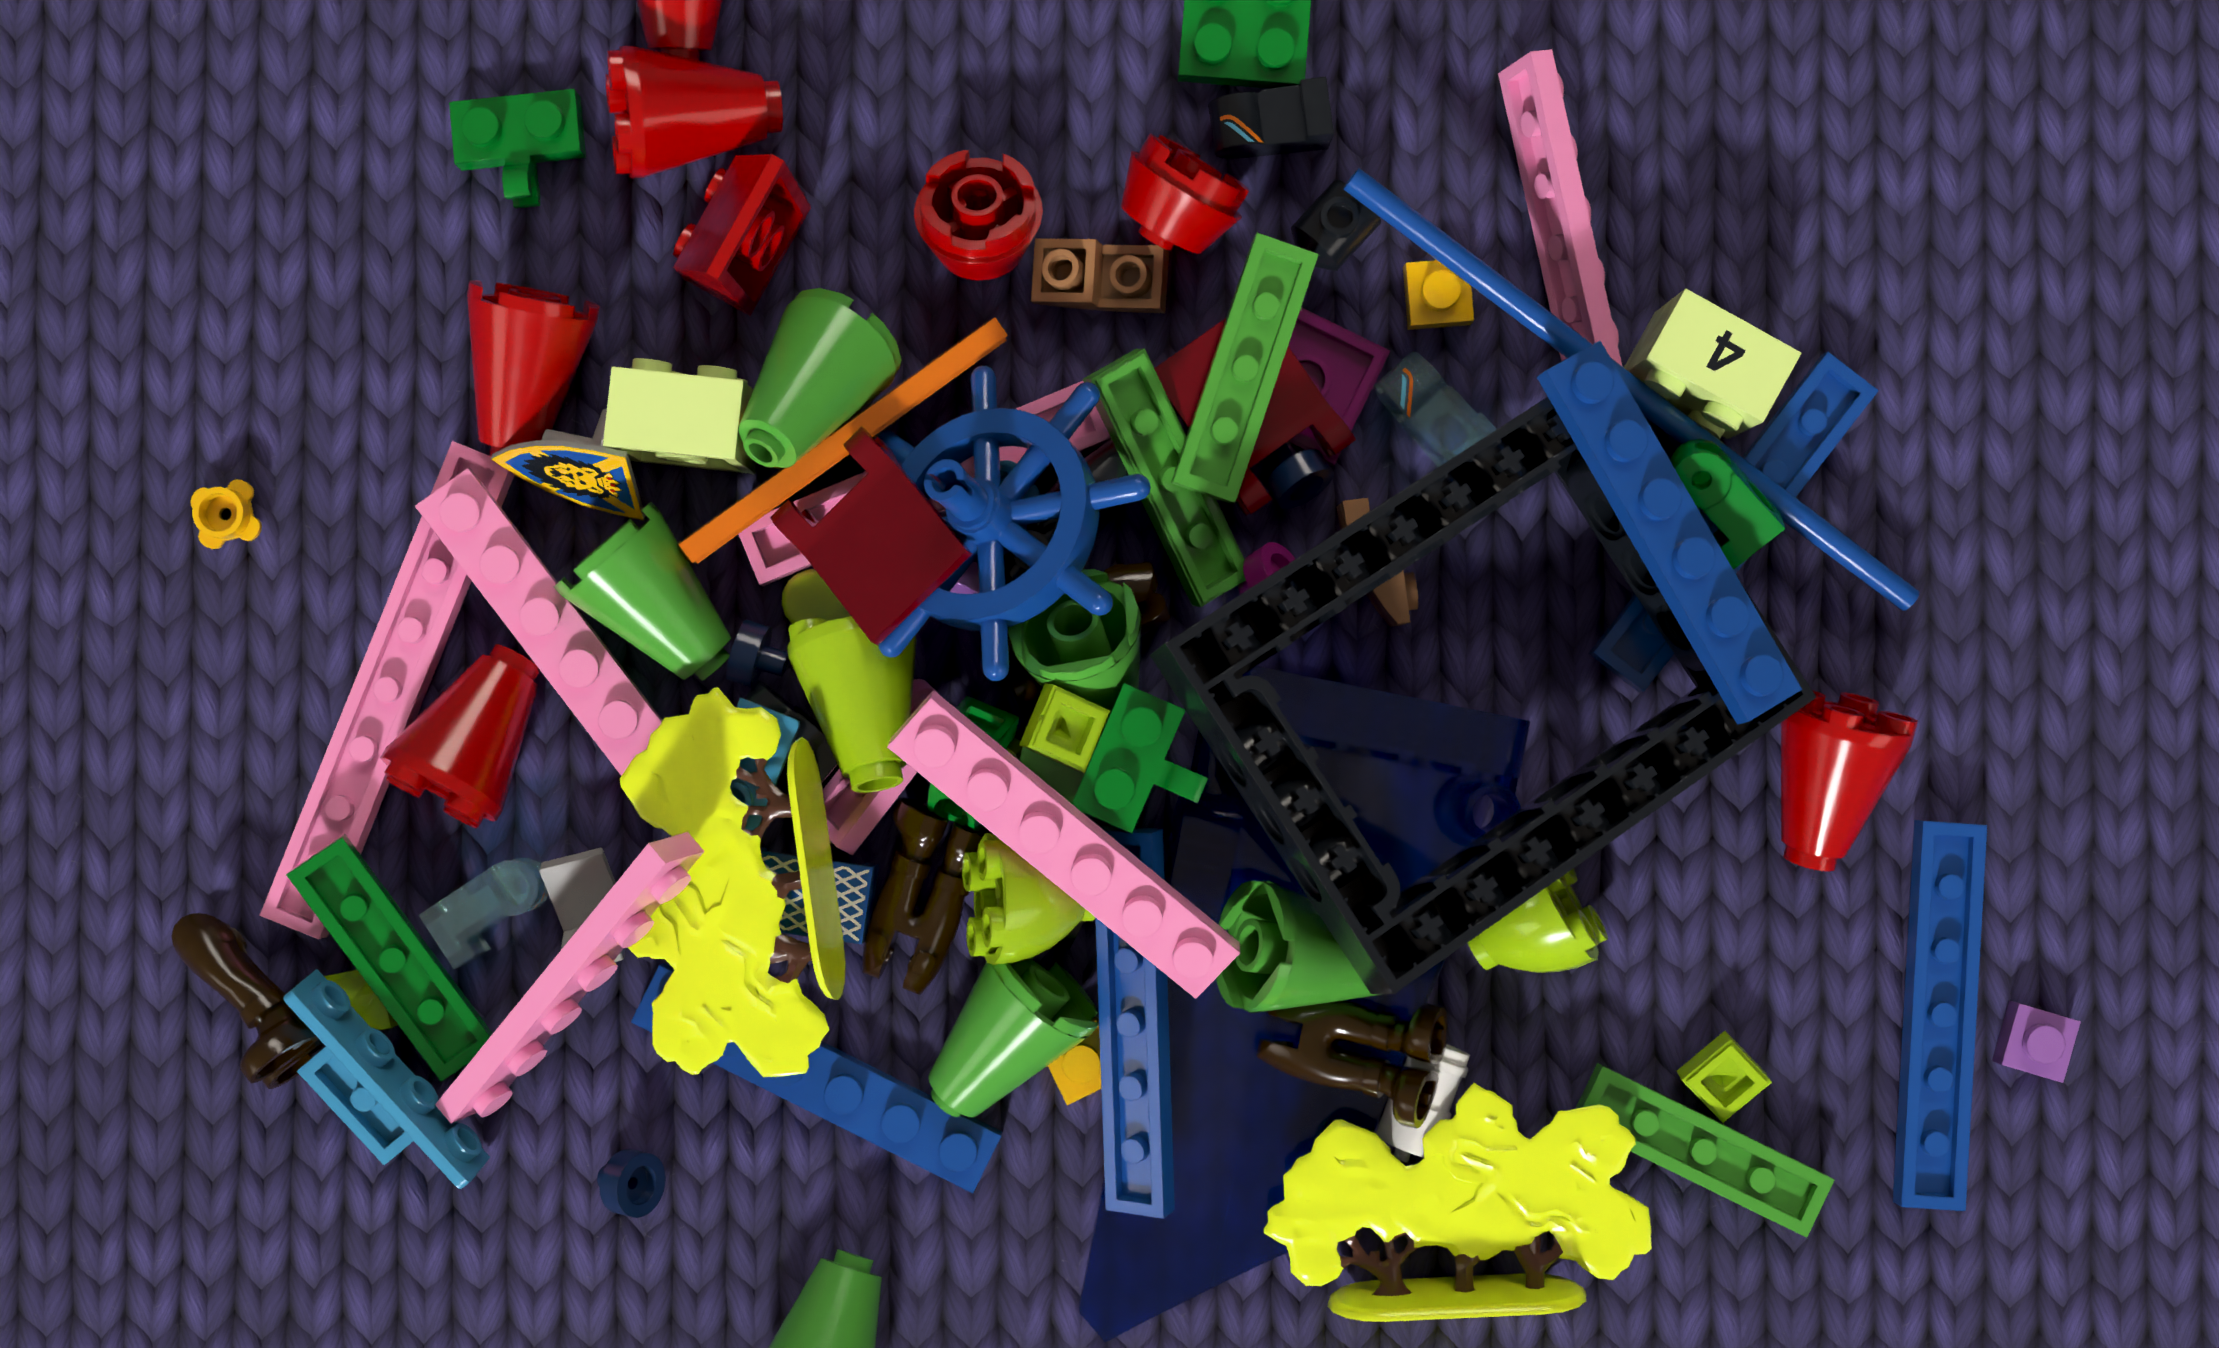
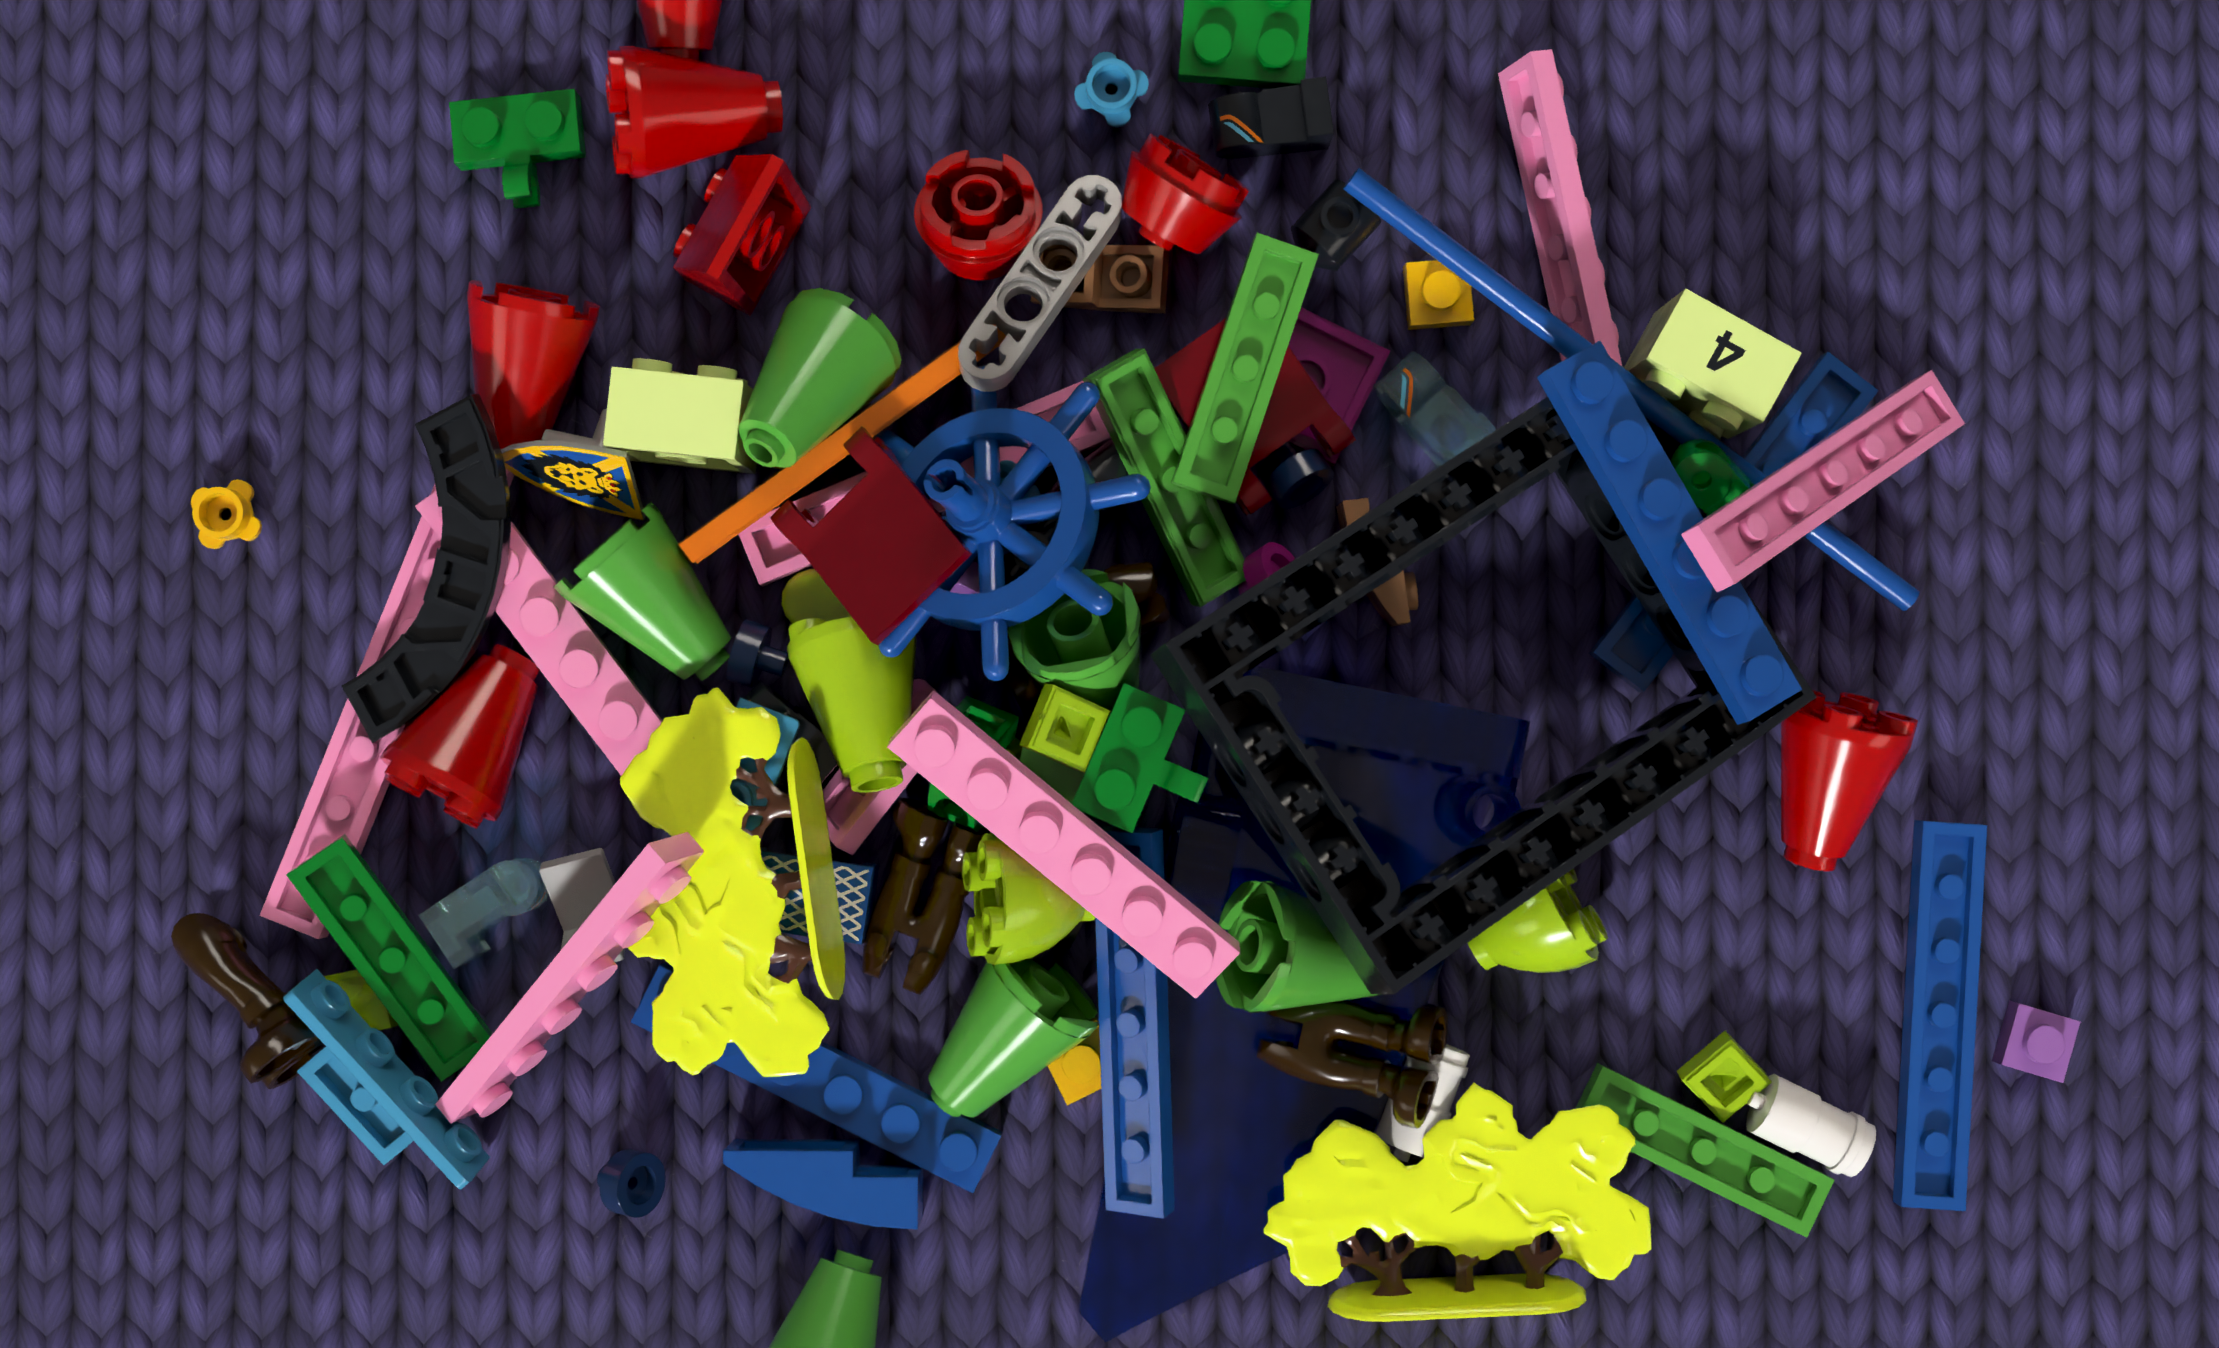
(464, 576): none -> black tile
(830, 1180): none -> blue slope
(1035, 279): none -> light grey beam
(1108, 71): none -> dark azure plate
(1810, 1126): none -> white piece
(1821, 481): none -> bright pink plate

